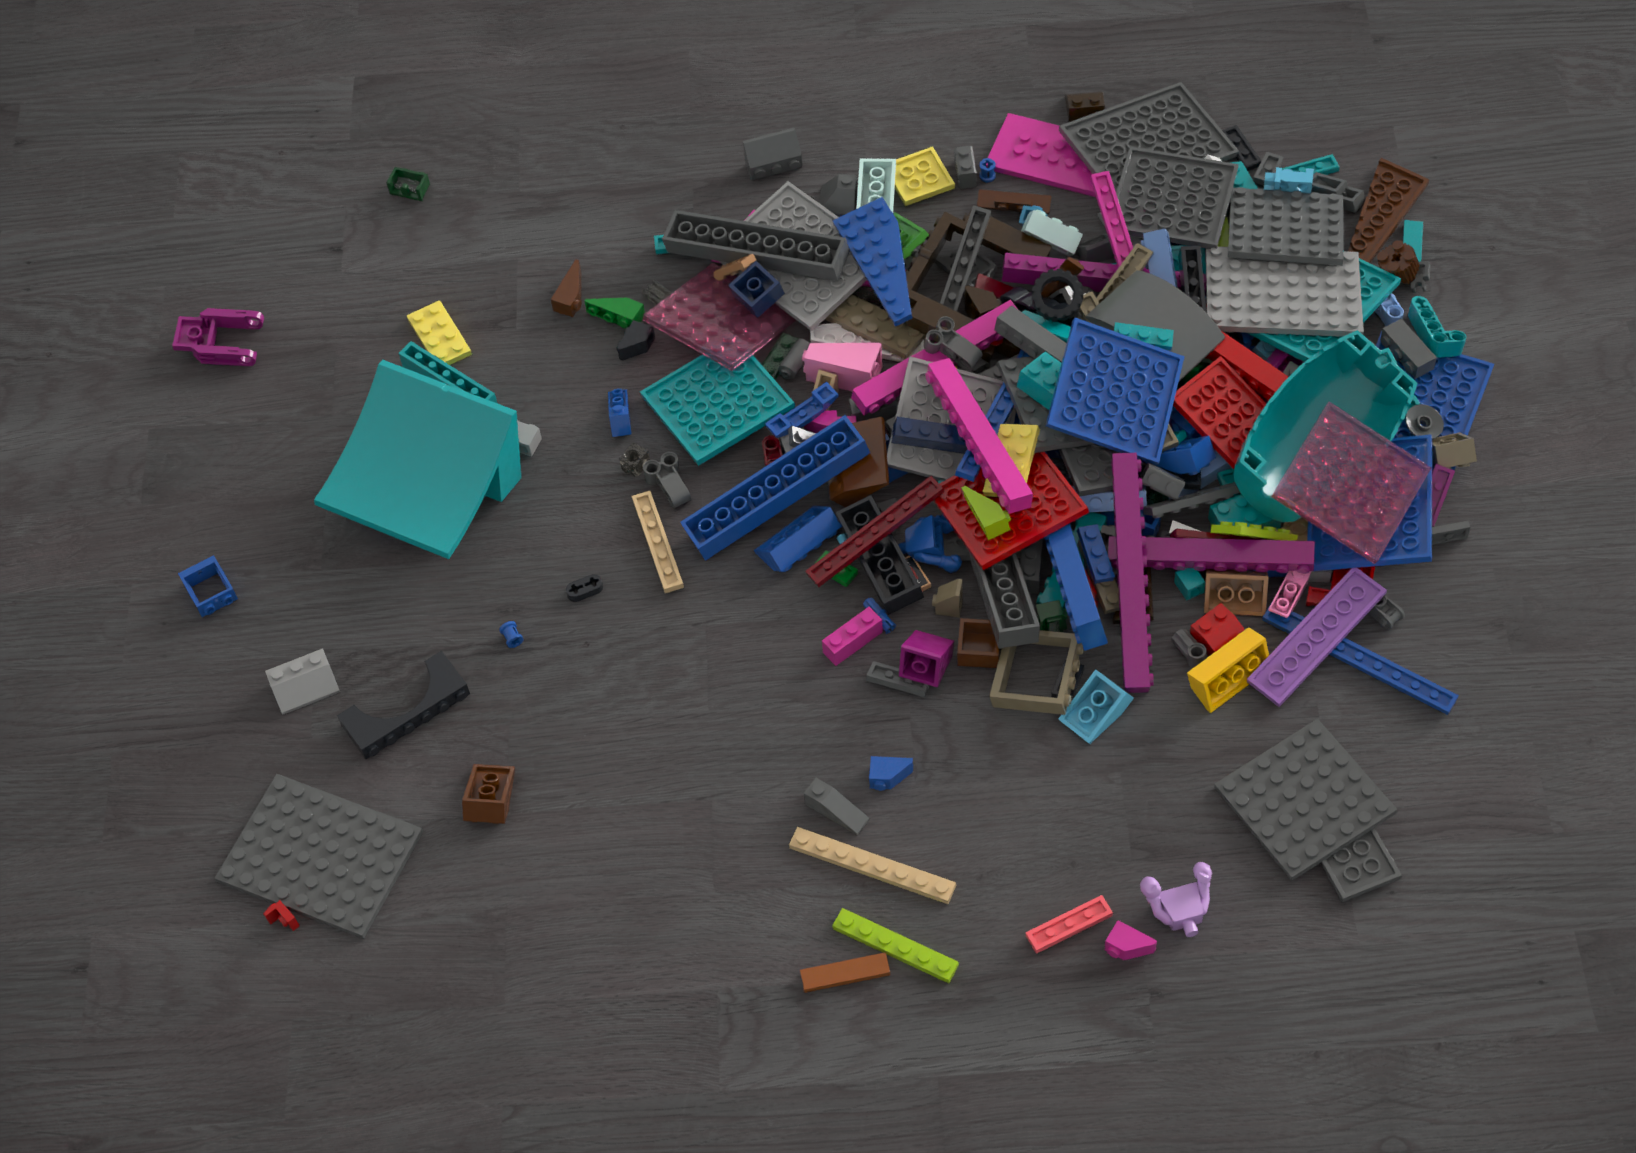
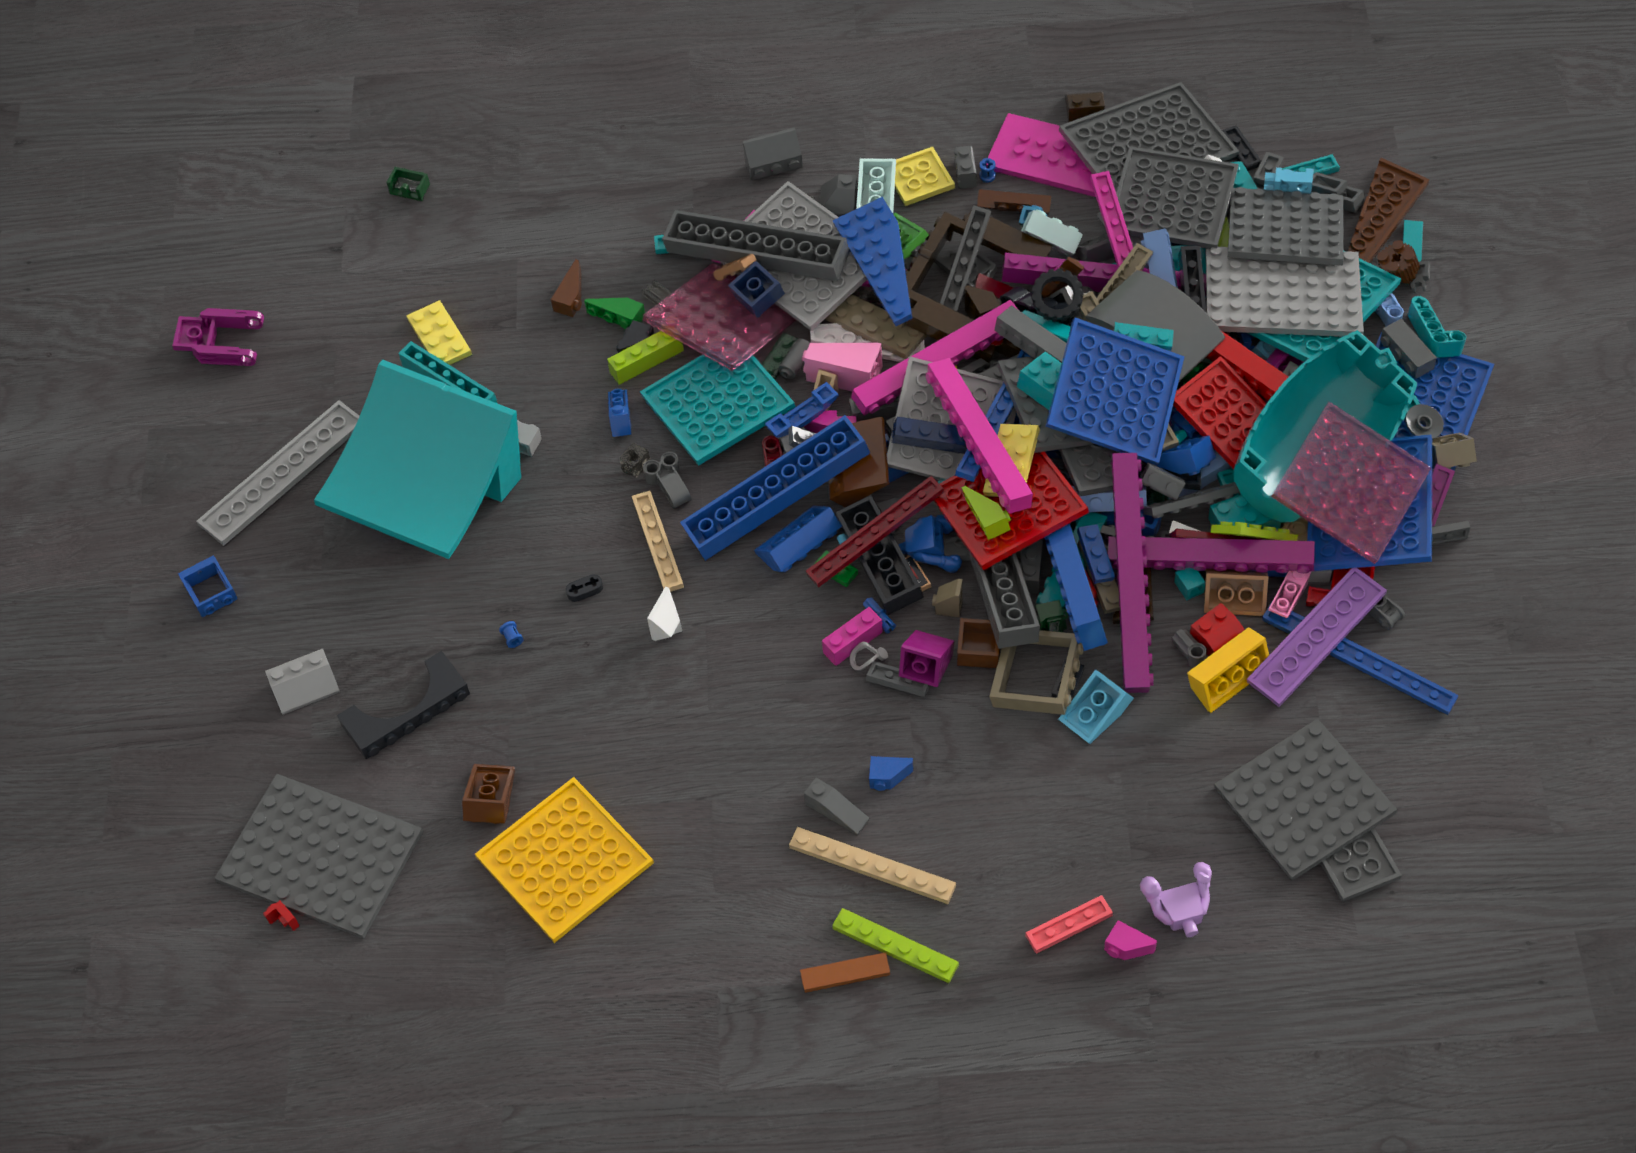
(279, 473): none -> light grey plate
(564, 859): none -> yellow plate
(643, 356): none -> lime brick
(664, 618): none -> white slope
(880, 653): none -> light grey piece
(952, 344): dark grey piece -> none

